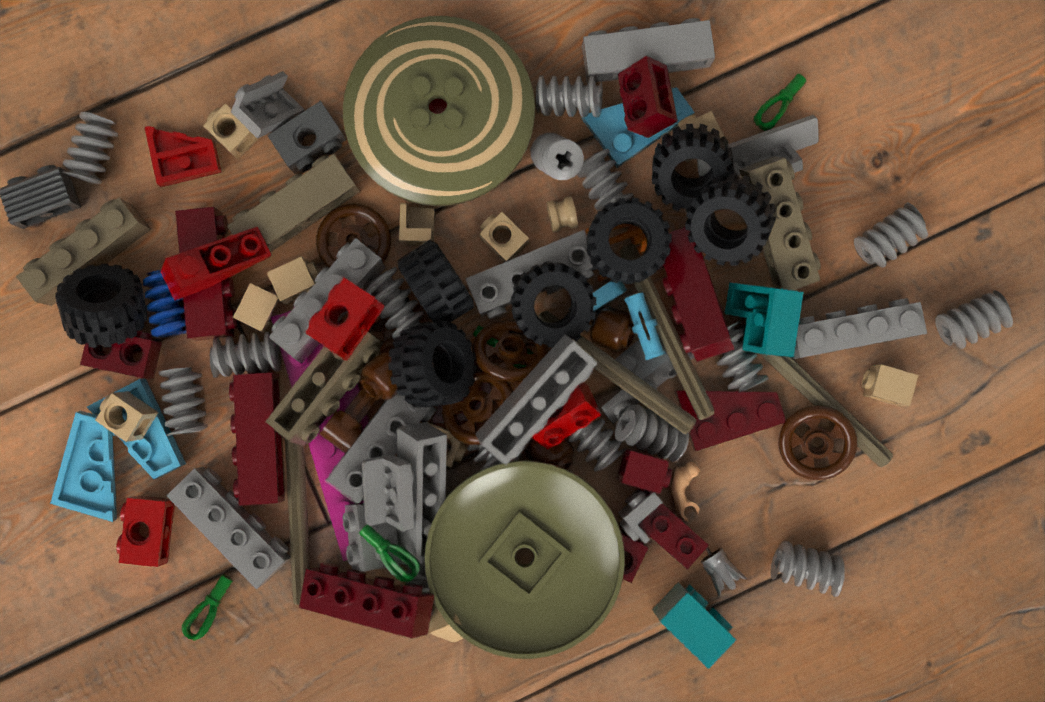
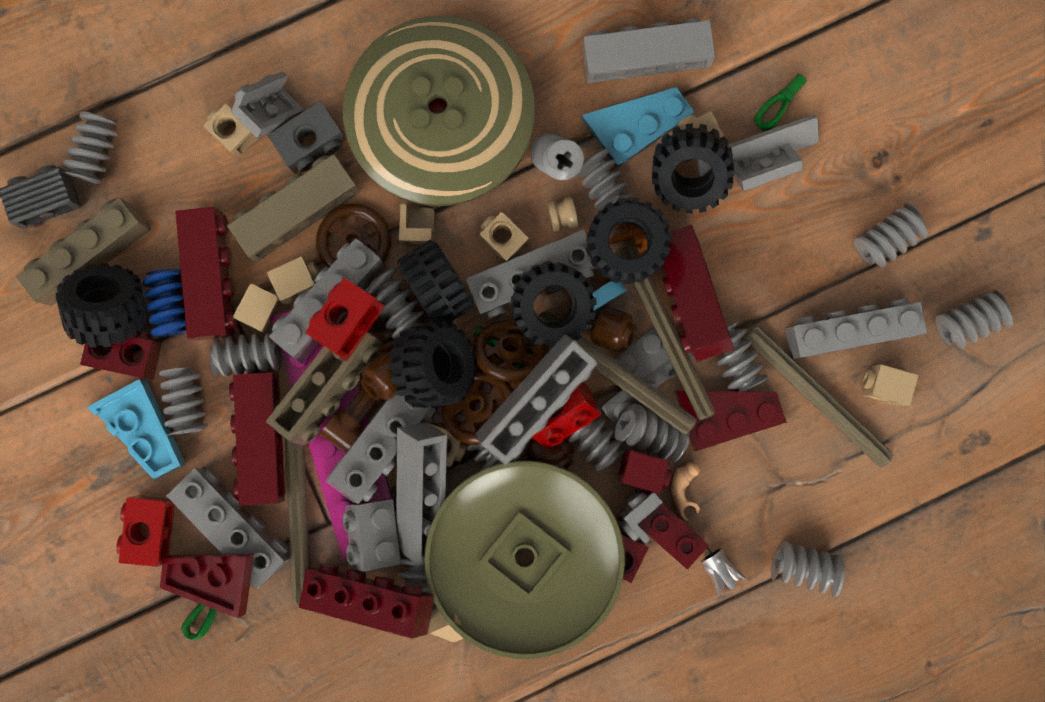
(87, 470): medium azure wing -> none
(138, 416): tan brick -> none
(180, 157): red wing -> none
(210, 580): none -> dark red wing
(213, 262): red slope -> none
(382, 545): green piece -> none
(388, 492): light grey bracket -> none
(569, 96): light grey piece -> none
(637, 304): medium azure pin -> none
(647, 97): dark red brick -> none
(699, 630): teal brick -> none
(719, 241): black tyre -> none
(770, 316): teal brick -> none
(788, 245): dark tan brick -> none
(837, 460): reddish brown plate -> none

